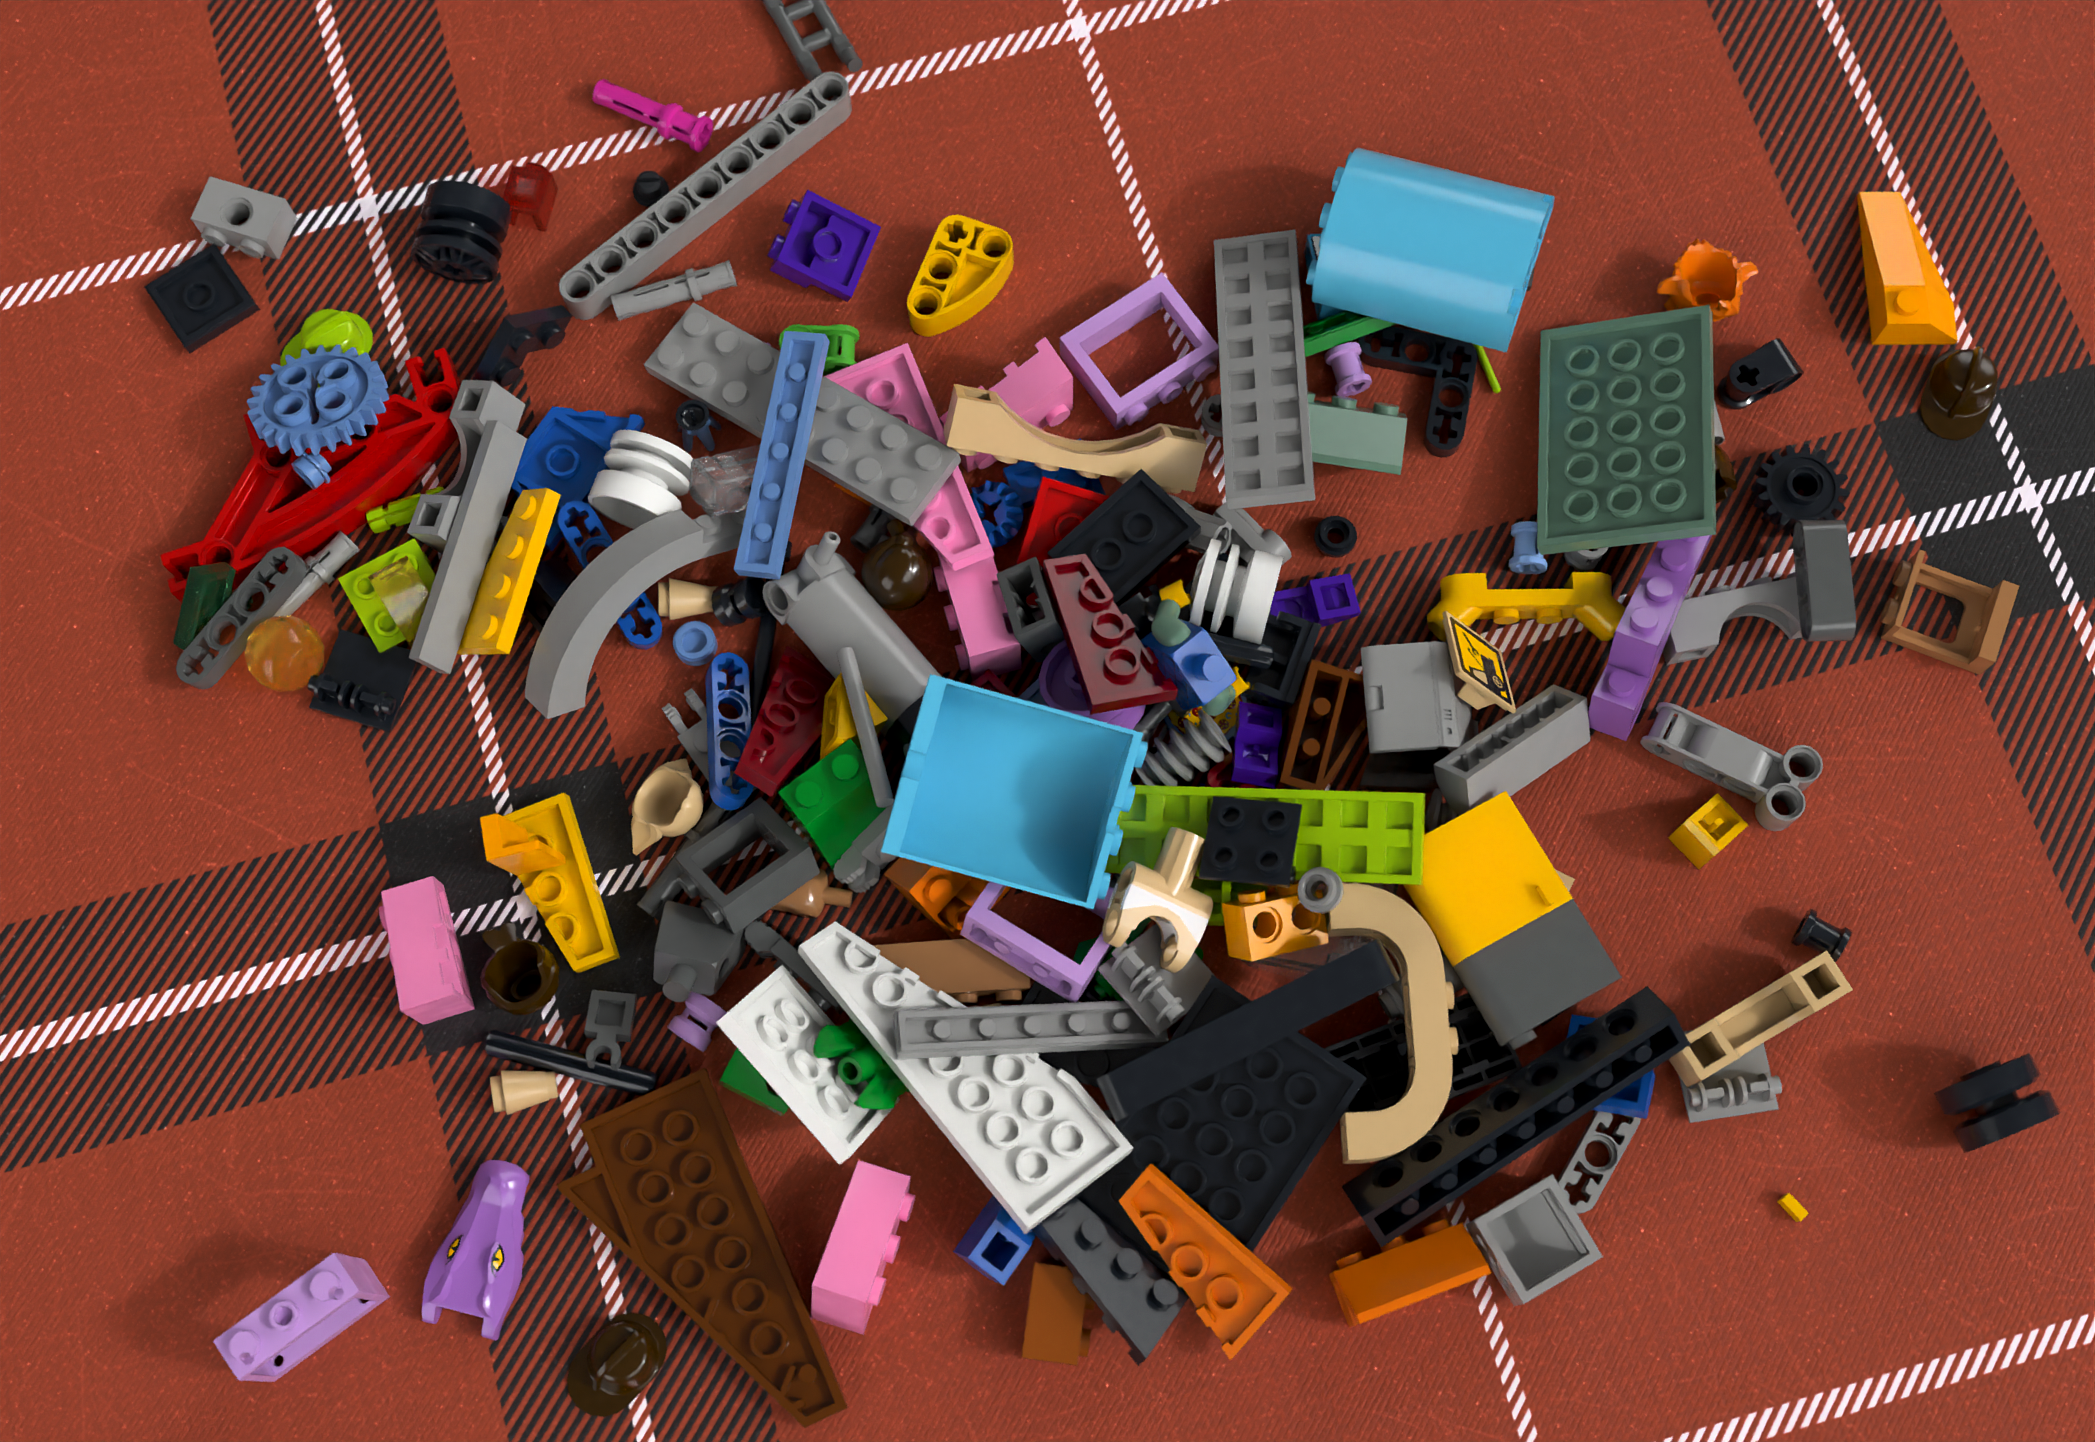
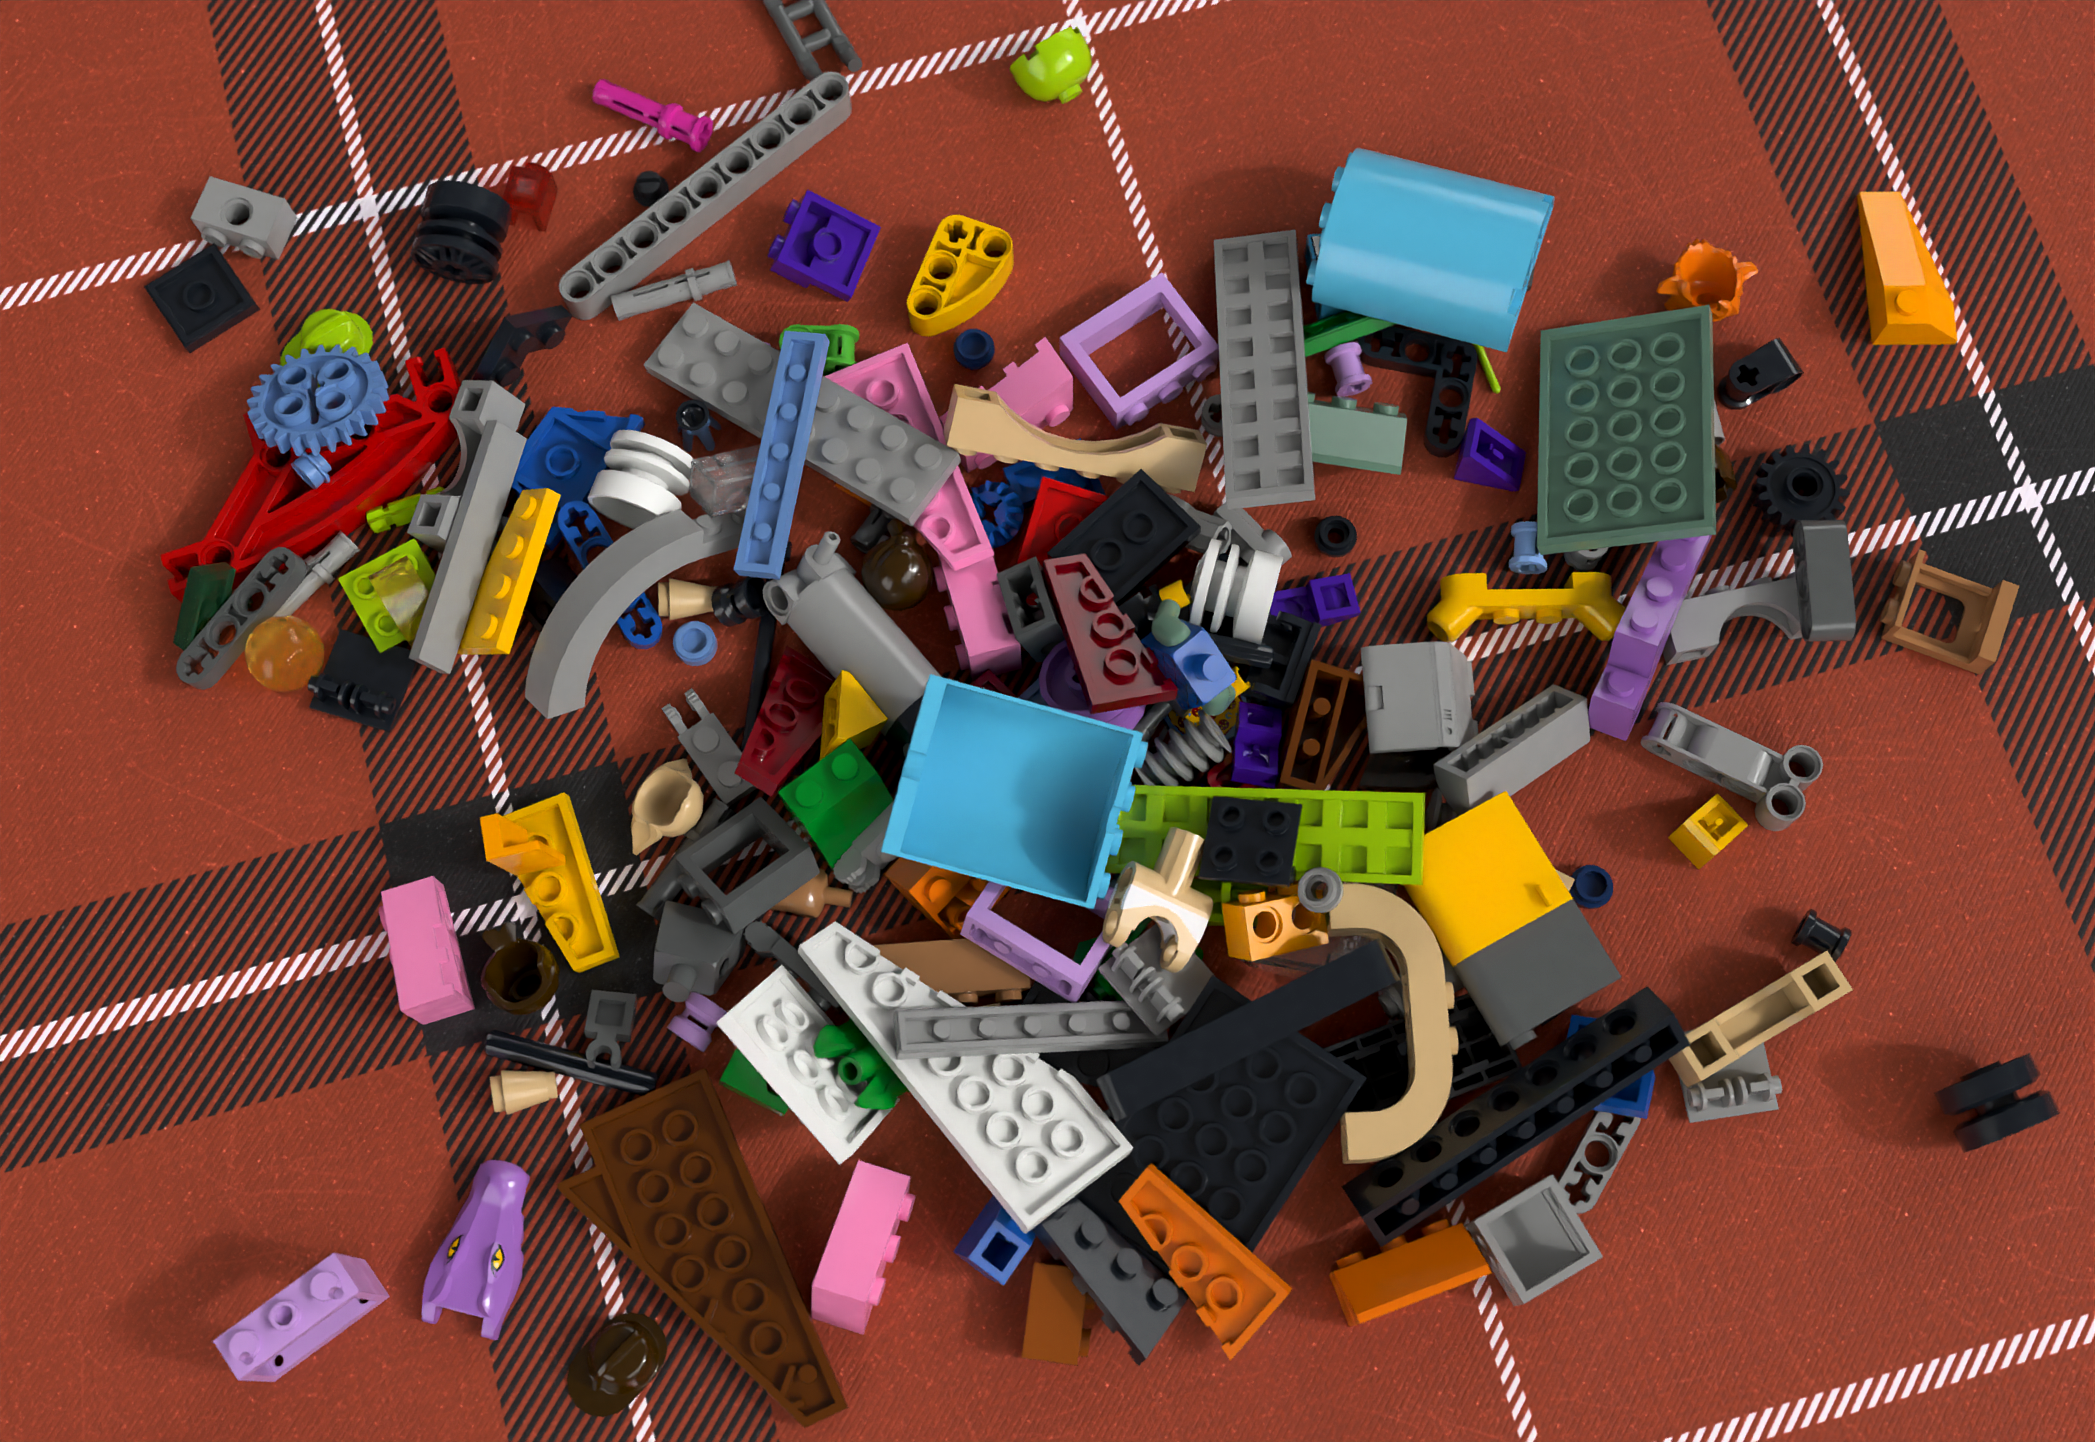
(725, 729): blue beam -> none
(865, 727): light grey bar -> none
(974, 349): none -> dark blue plate
(1055, 67): none -> lime cylinder
(1478, 665): piece -> none
(1489, 458): none -> dark purple slope
(1591, 887): none -> dark blue plate
(1792, 1207): yellow piece -> none
(1959, 393): dark brown piece -> none

